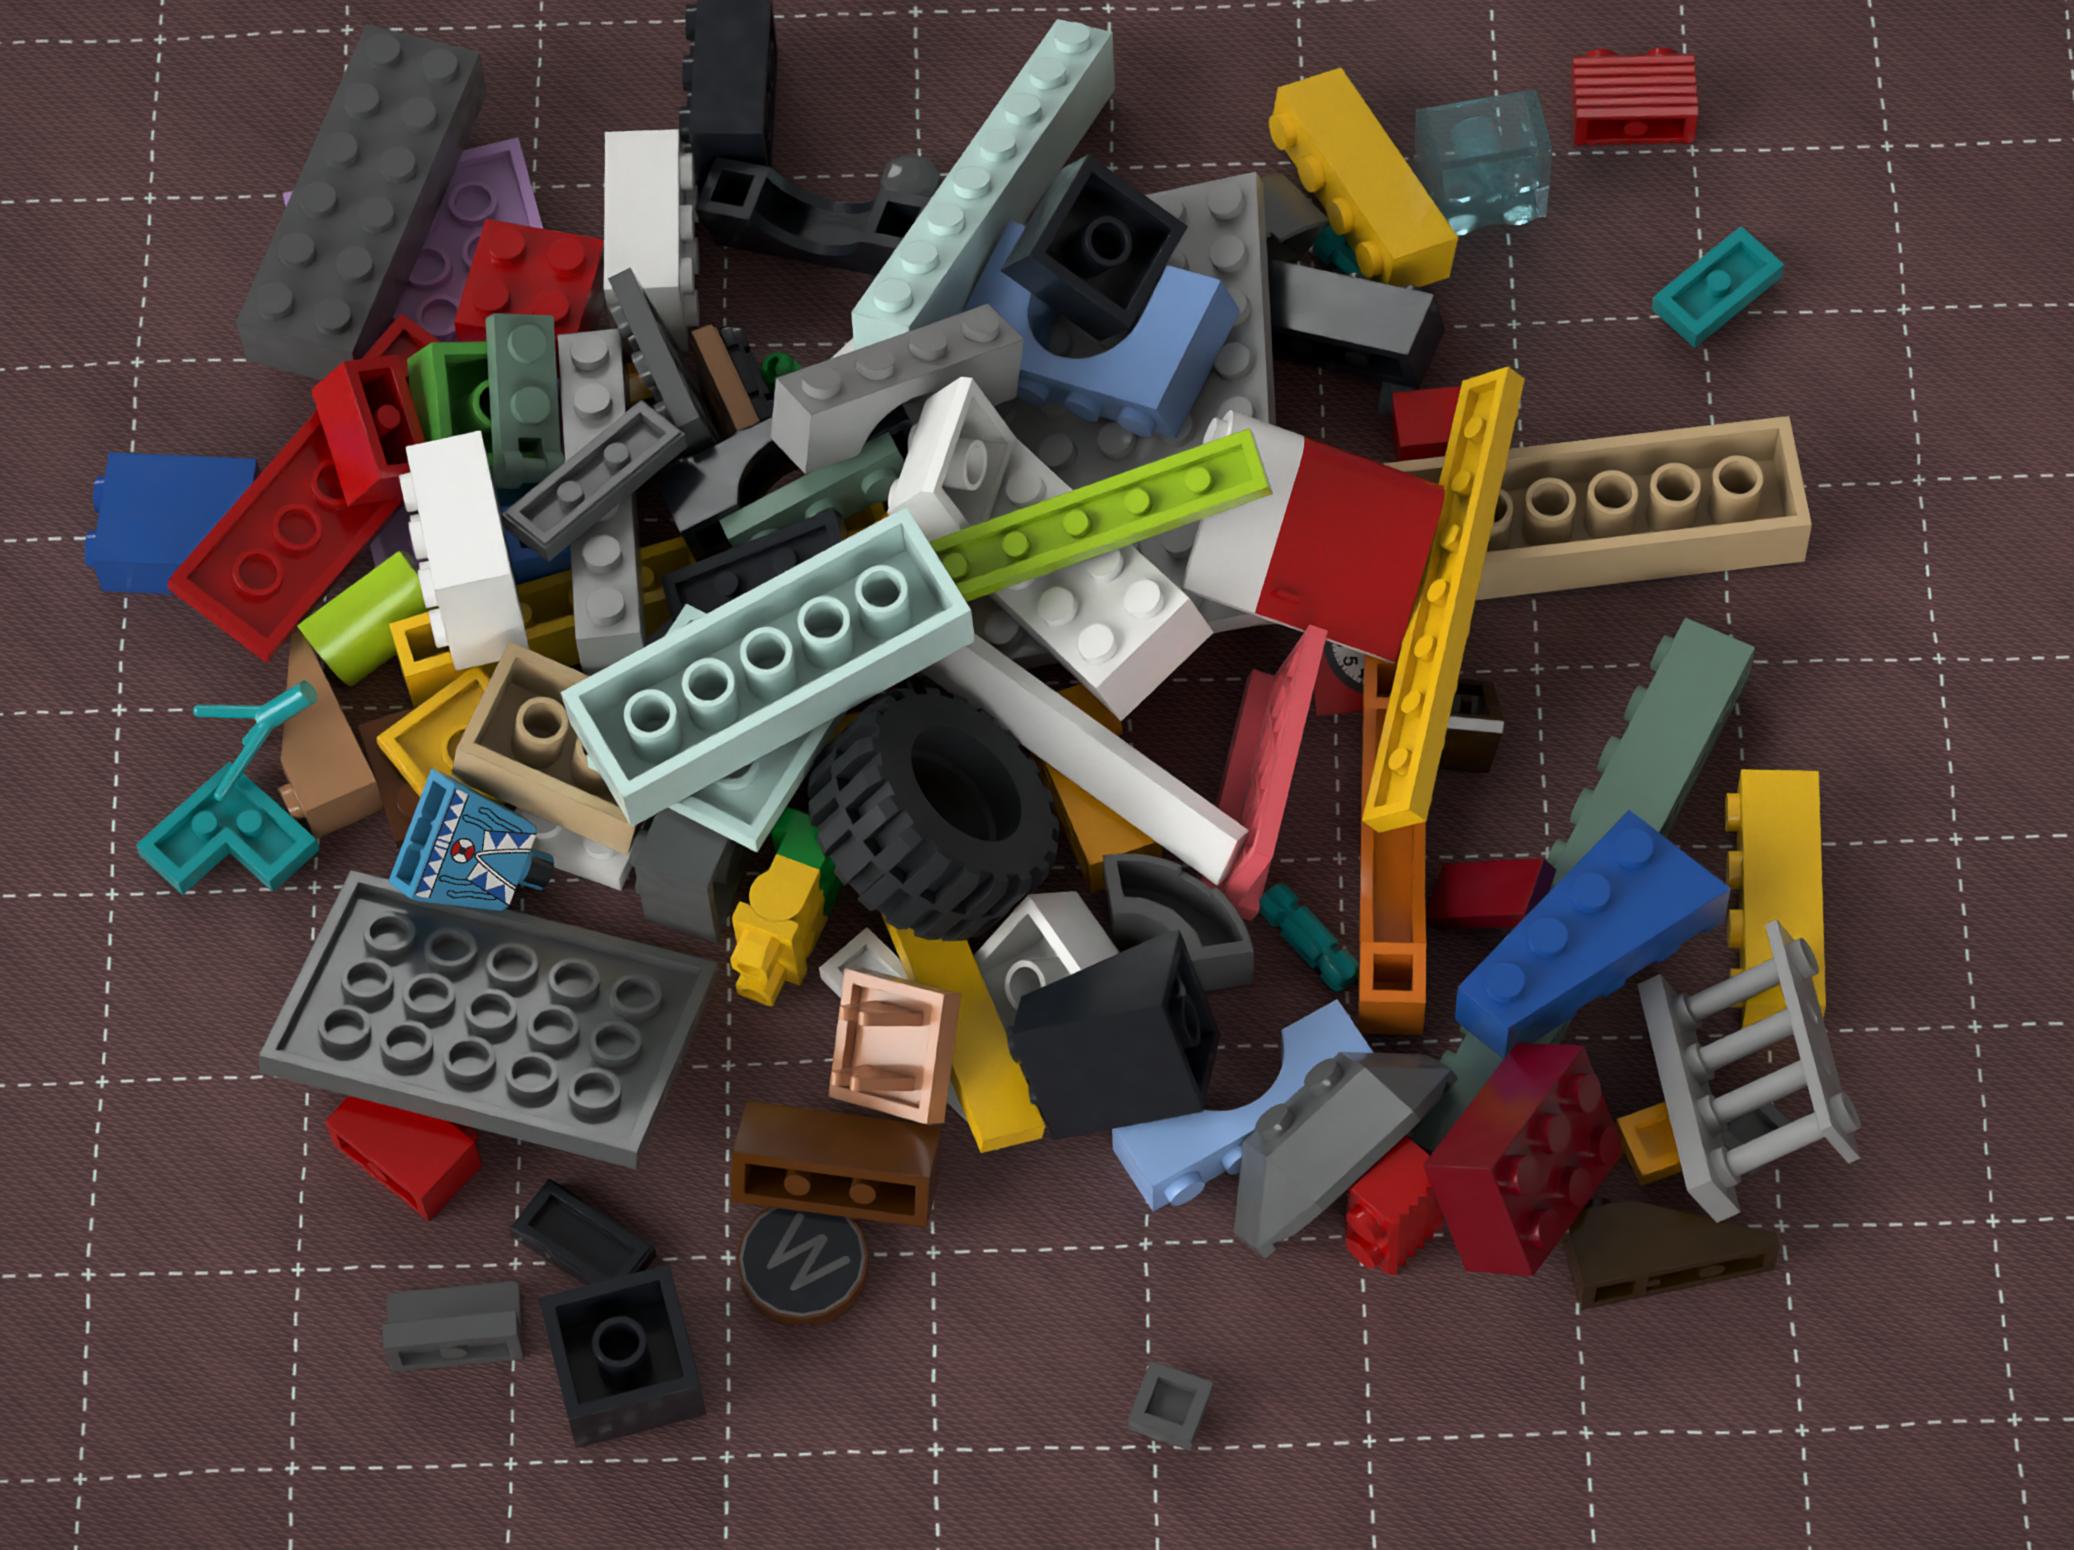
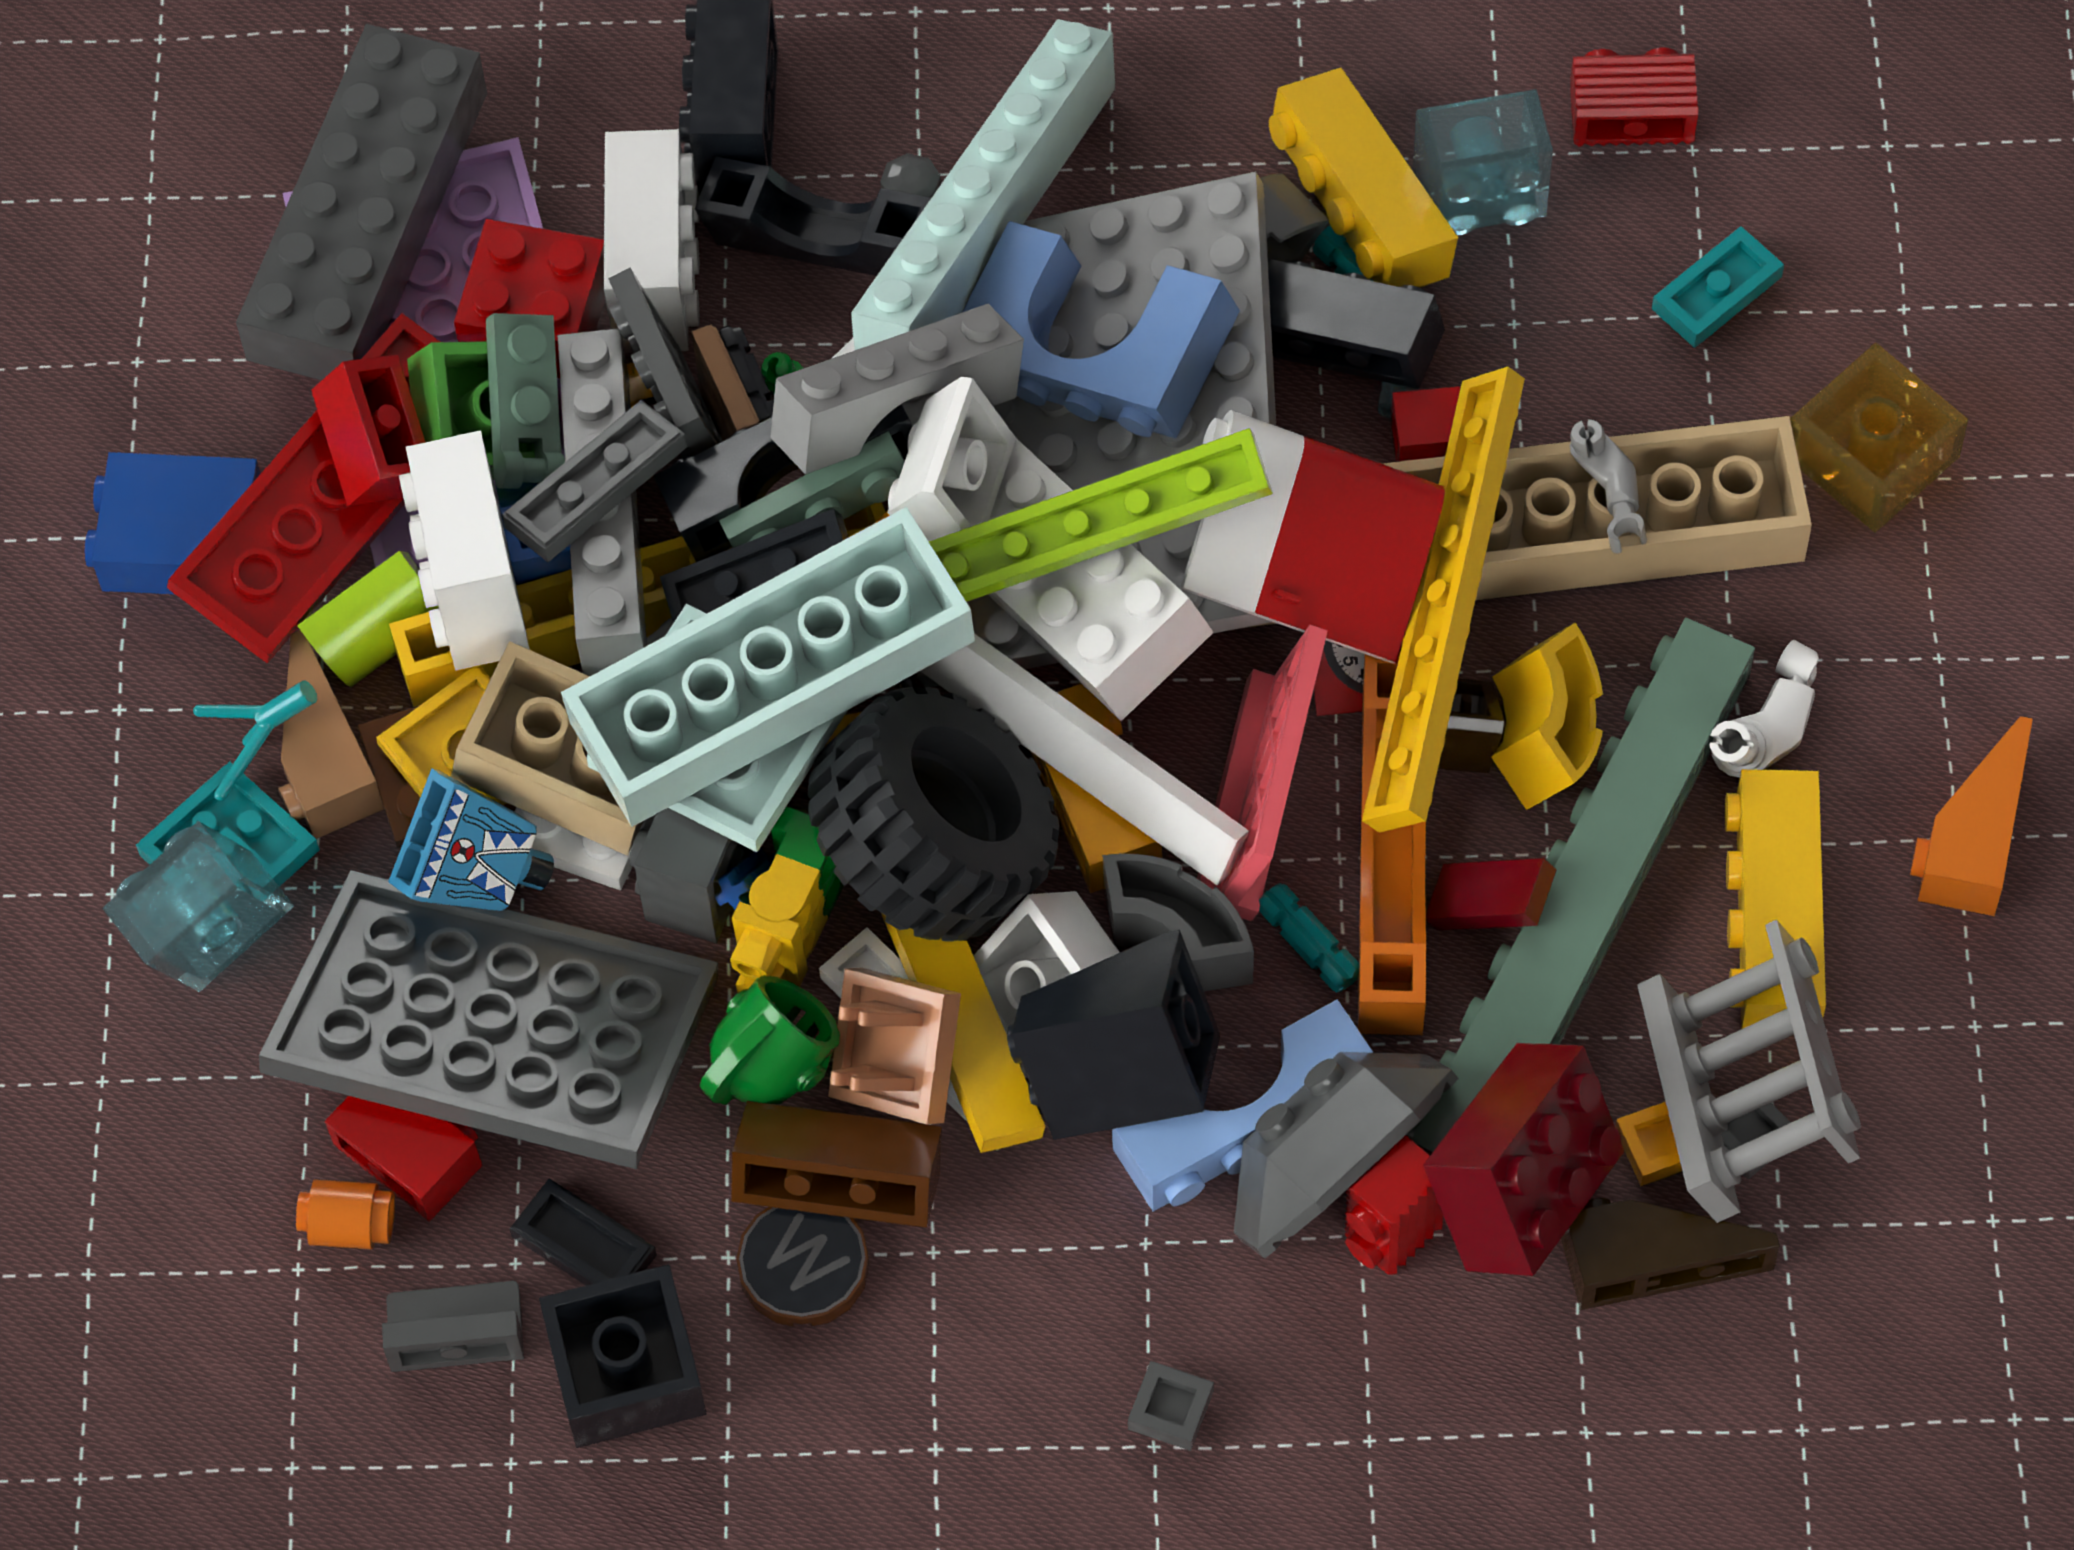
(197, 906): none -> clear light blue brick
(346, 1214): none -> orange brick
(738, 880): none -> axle
(760, 1051): none -> green helmet
(1094, 248): black brick -> none
(1549, 716): none -> yellow brick
(1597, 927): blue wedge -> none
(1615, 474): none -> light grey arm
(1778, 728): none -> white arm
(1877, 437): none -> clear yellow brick
(1973, 831): none -> orange slope

